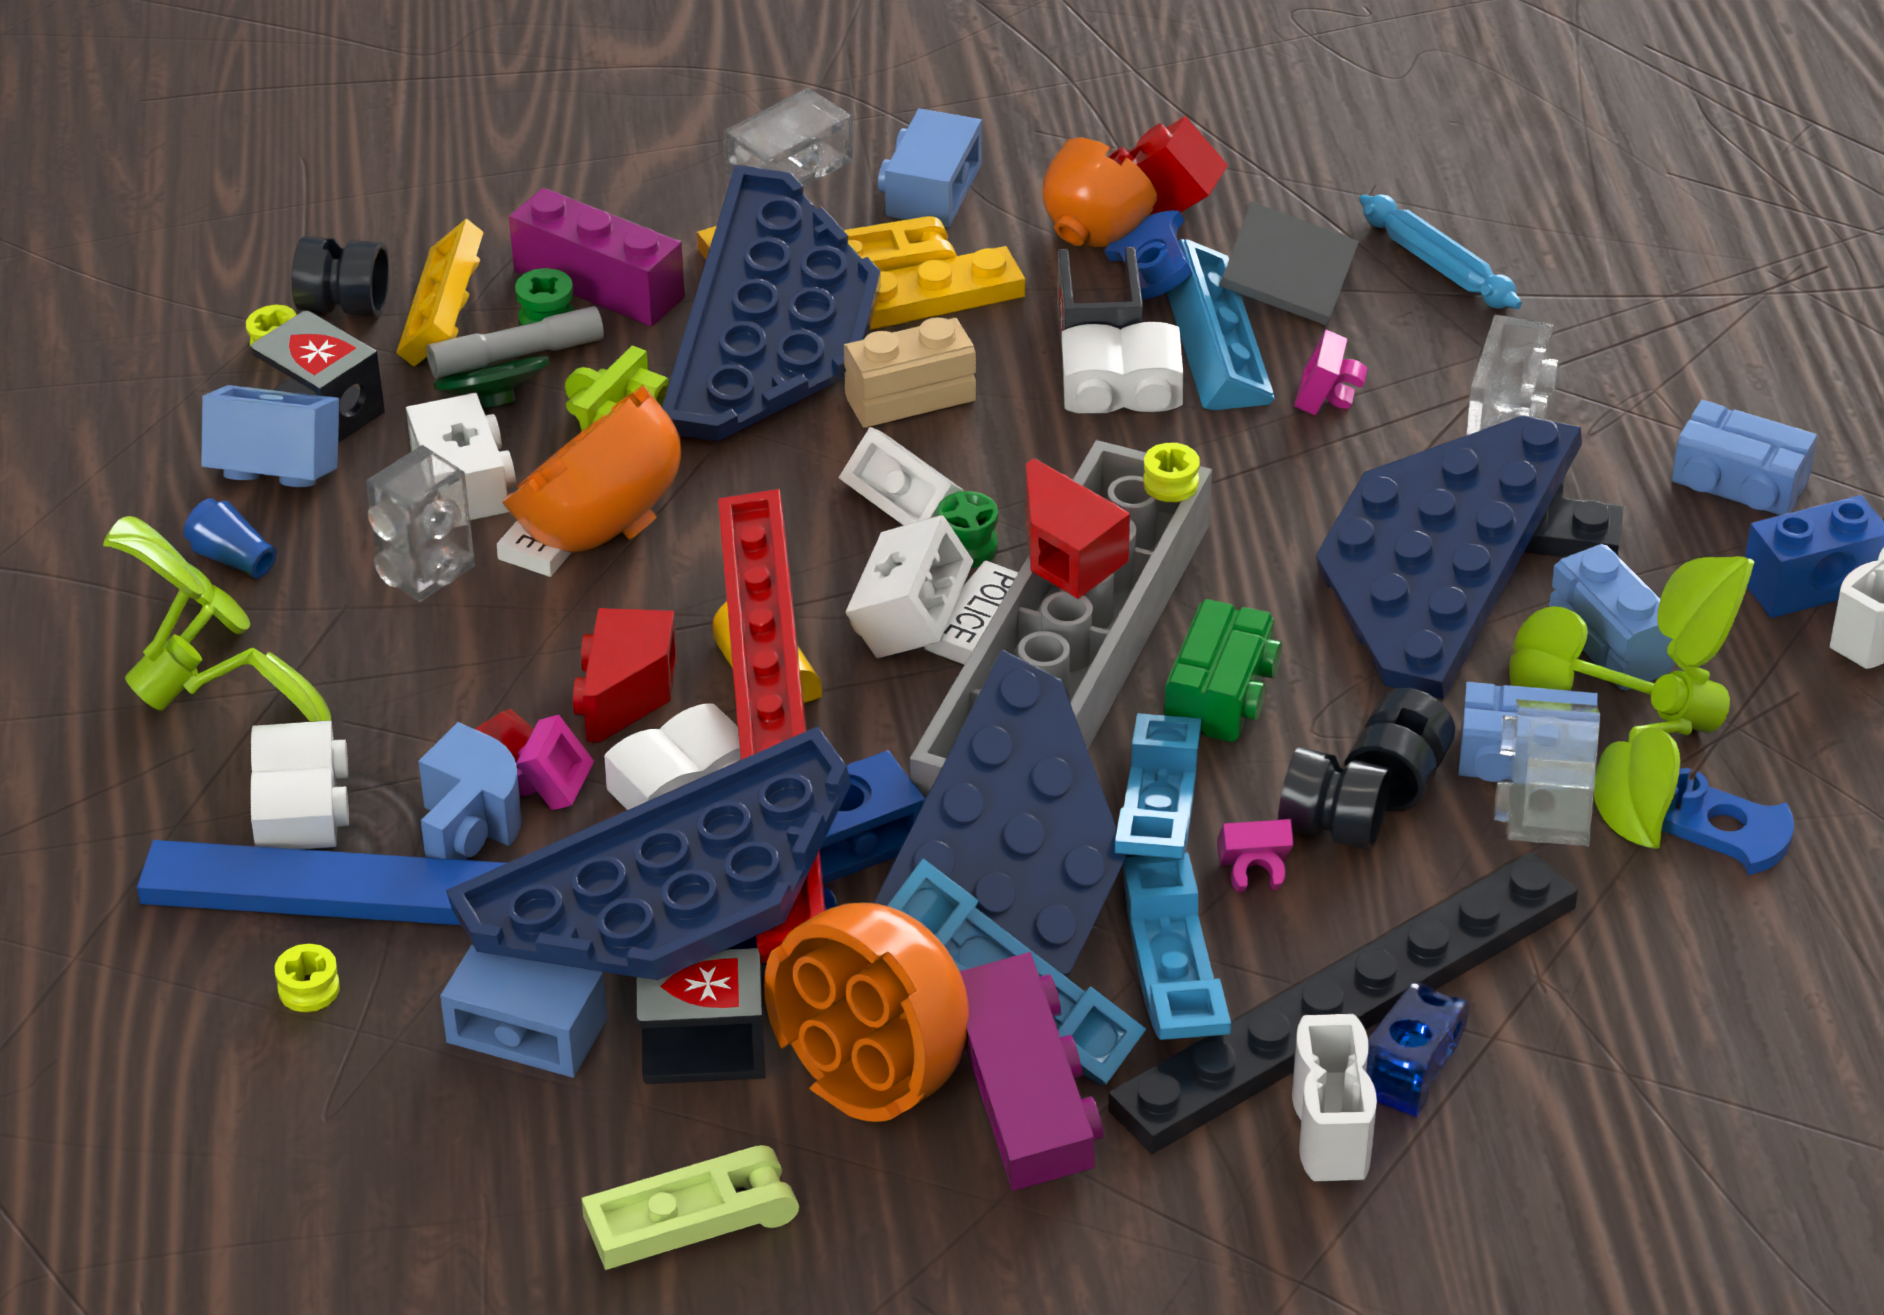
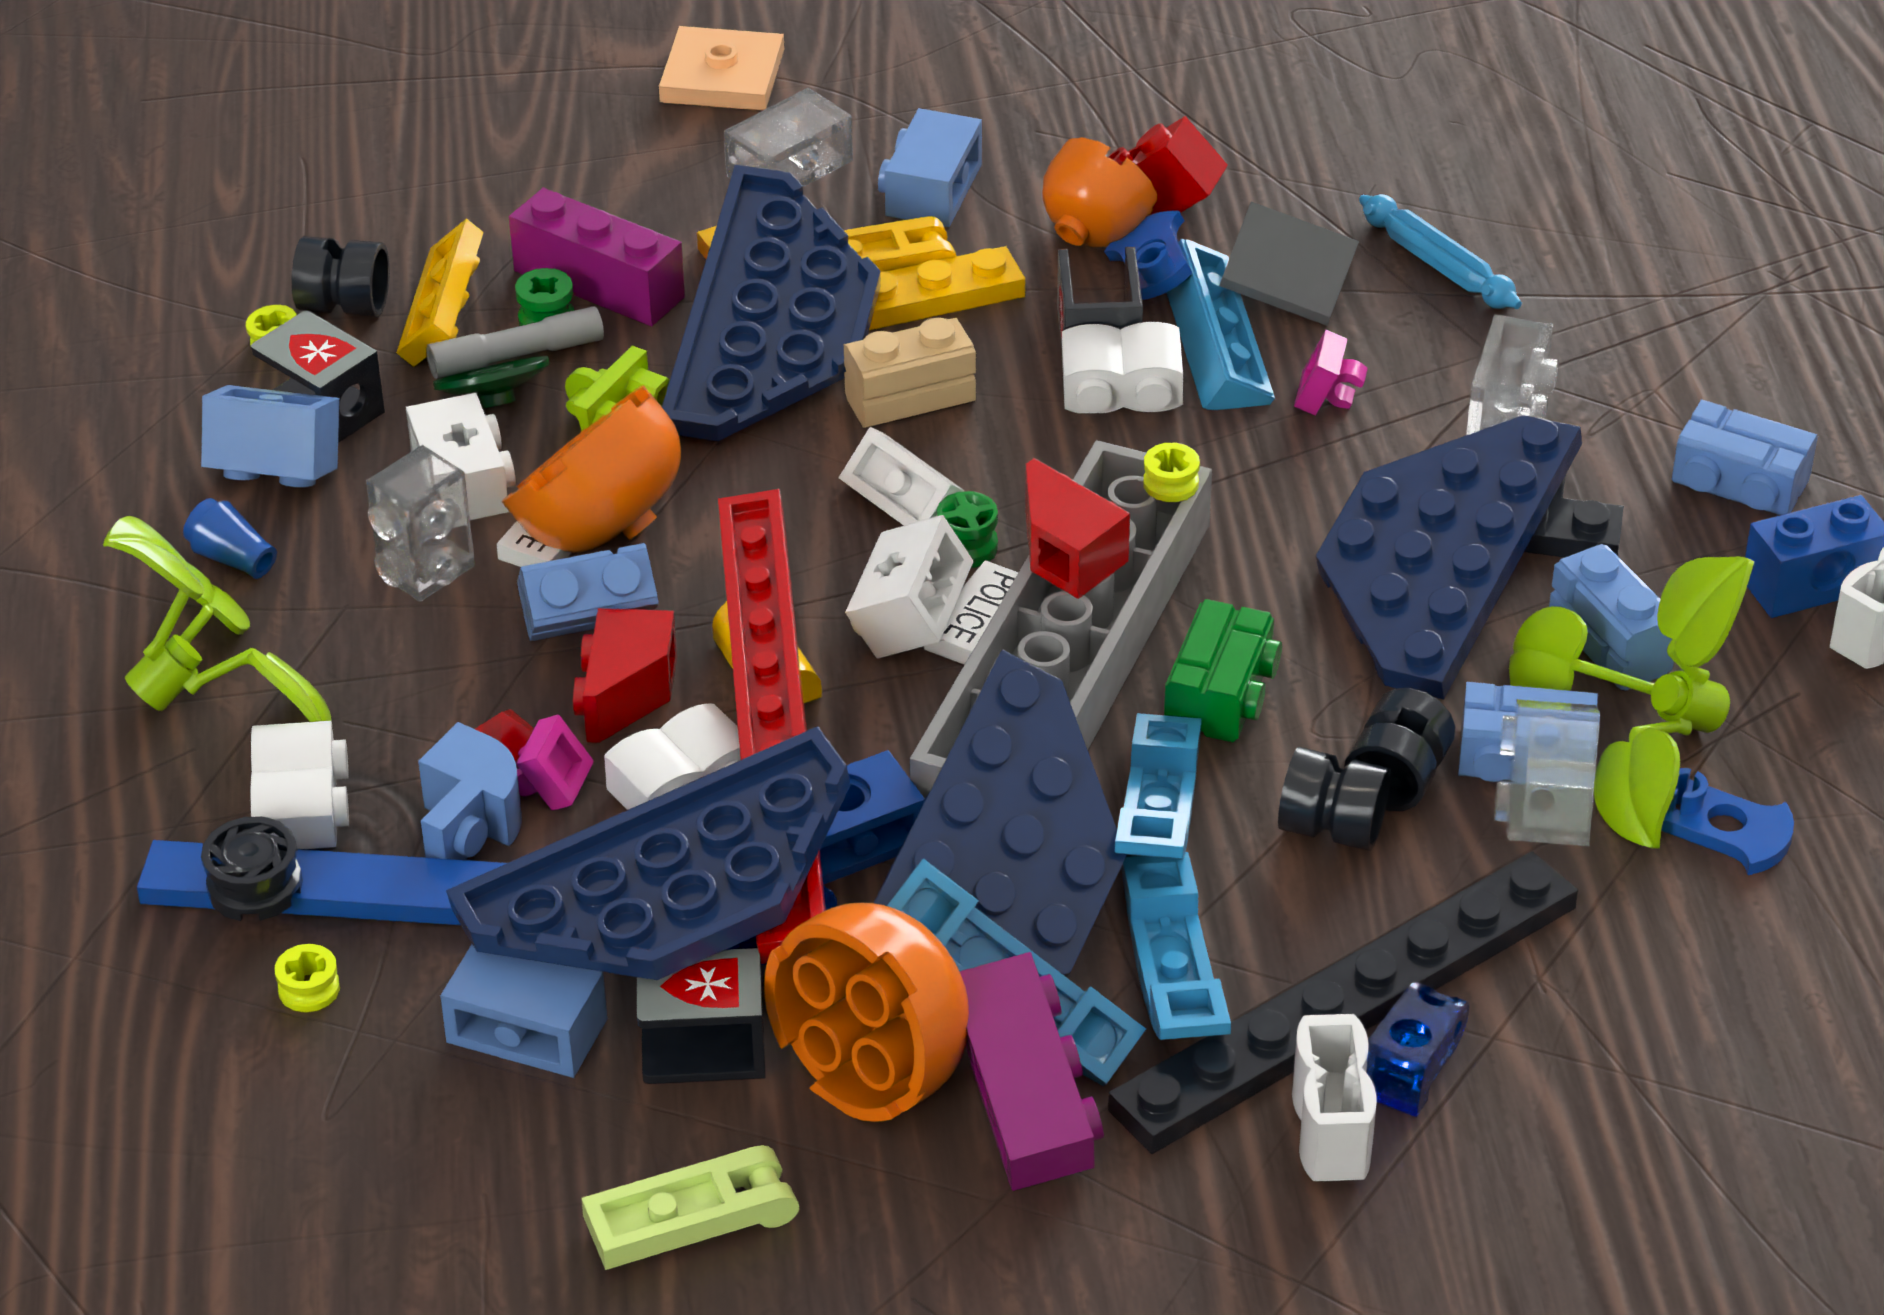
(251, 868): none -> black wheel
(566, 592): none -> medium blue brick
(721, 68): none -> light nougat plate
(1255, 844): dark pink tile -> none

